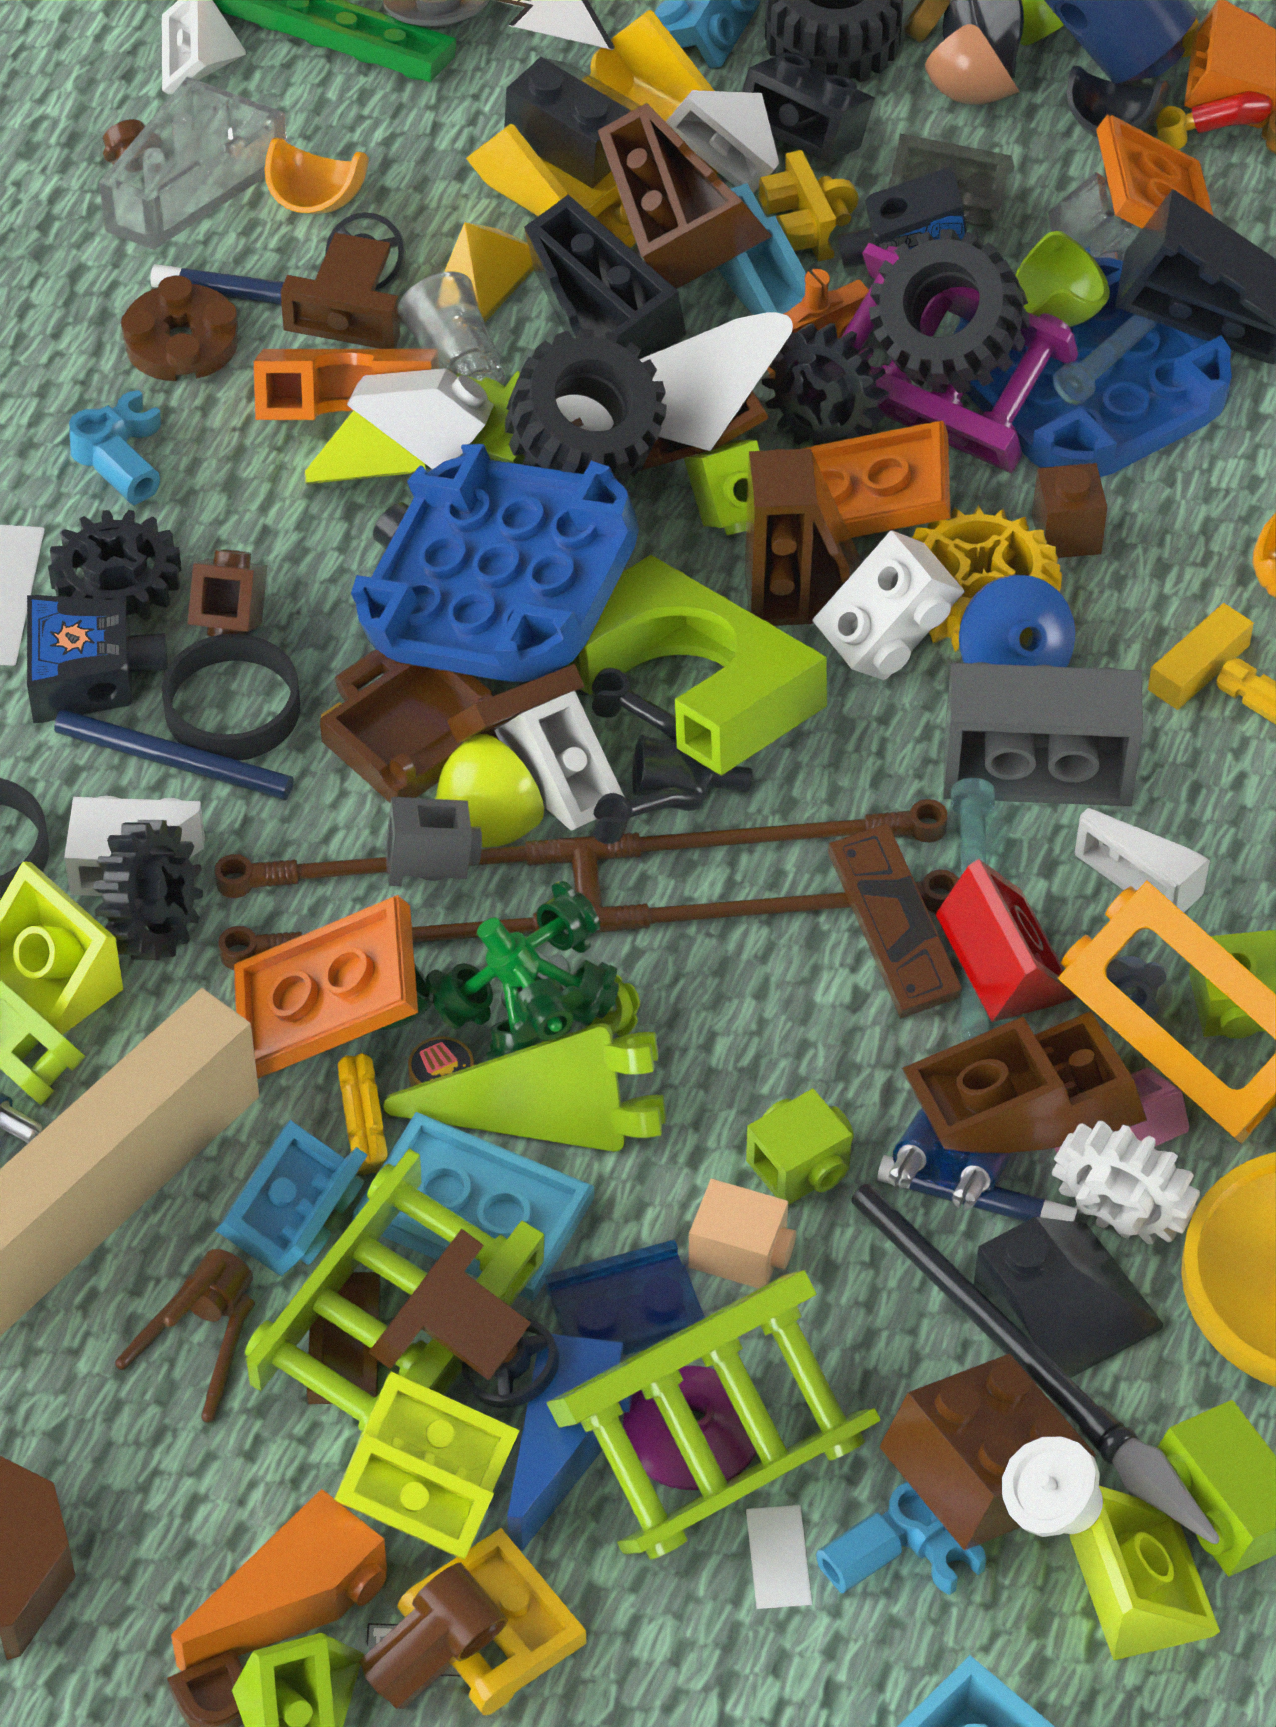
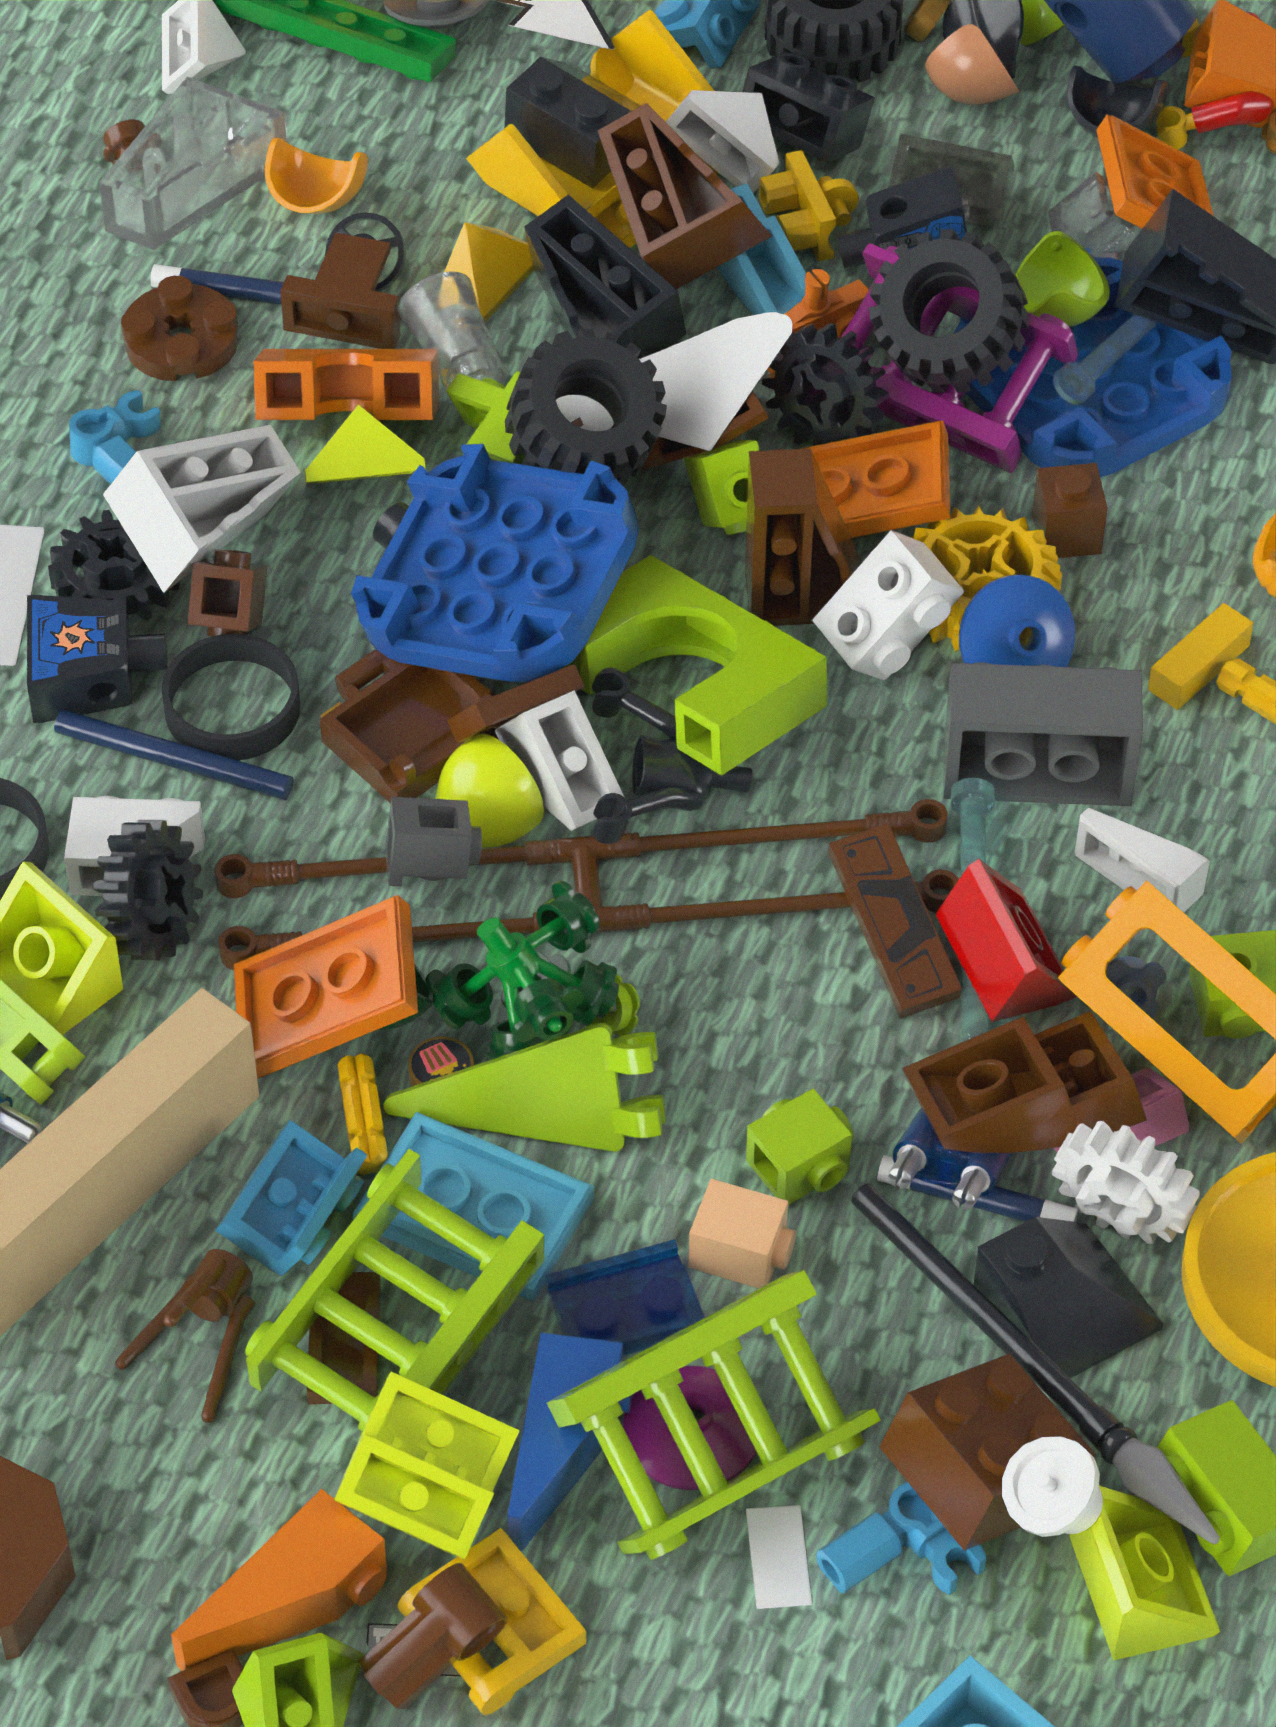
(198, 496): none -> white wedge
(424, 410): white slope -> none
(472, 1327): reddish brown piece -> none

